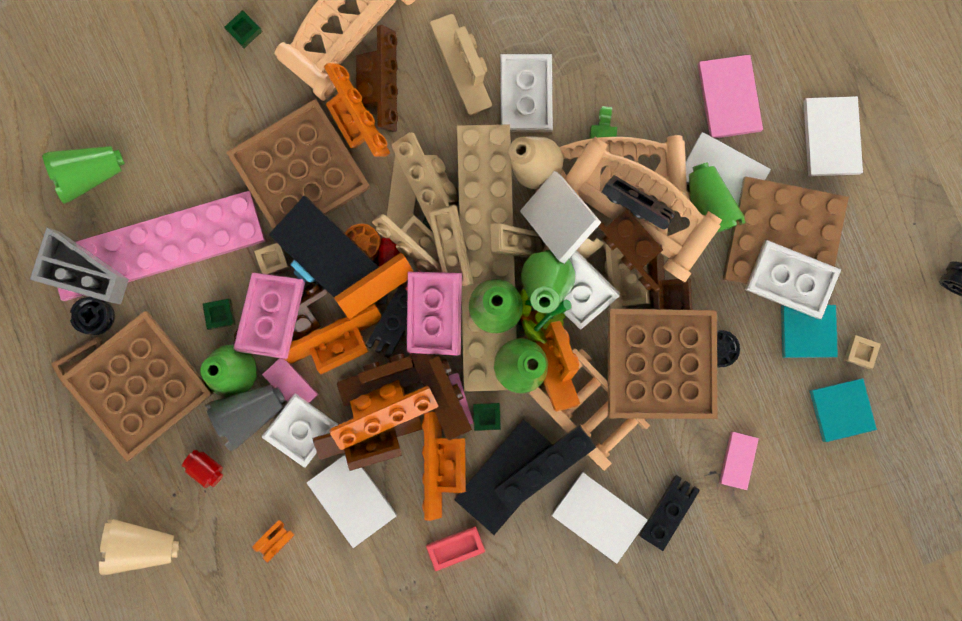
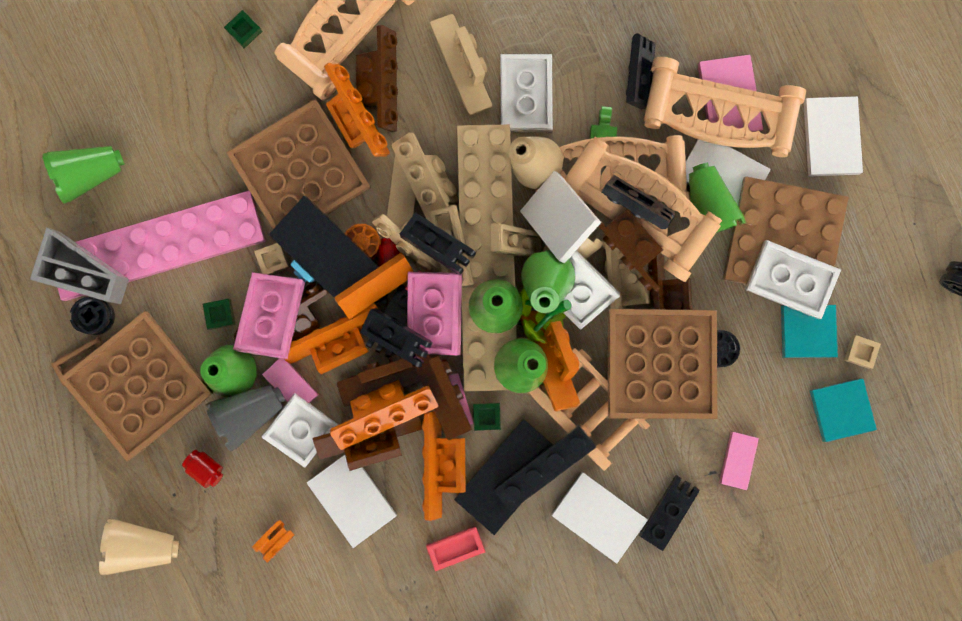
(395, 337): none -> black hinge
(436, 243): none -> black hinge
(640, 71): none -> black hinge
(779, 111): none -> light nougat piece

